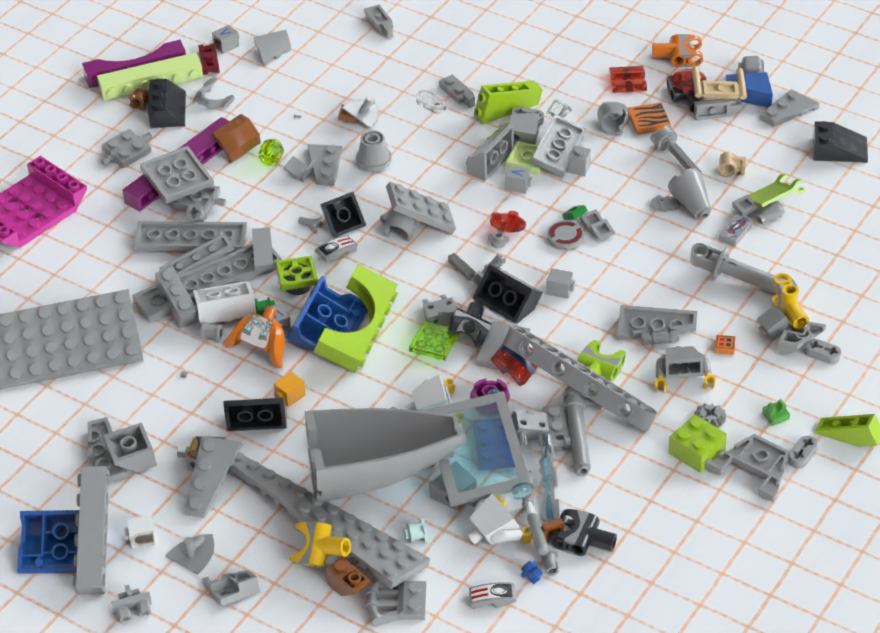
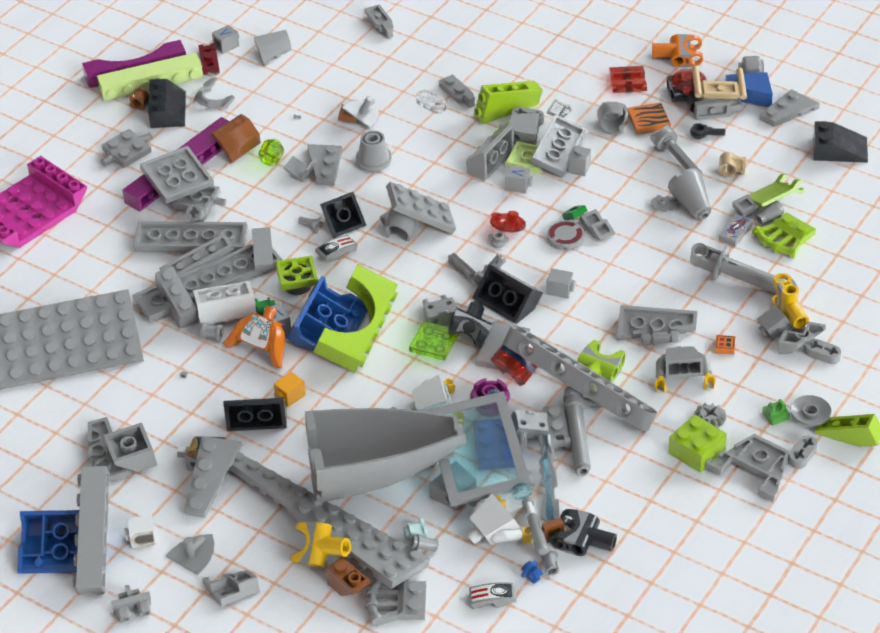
(418, 542): none -> light grey pin
(700, 131): none -> black plate
(789, 227): none -> lime plate
(811, 410): none -> light grey dish

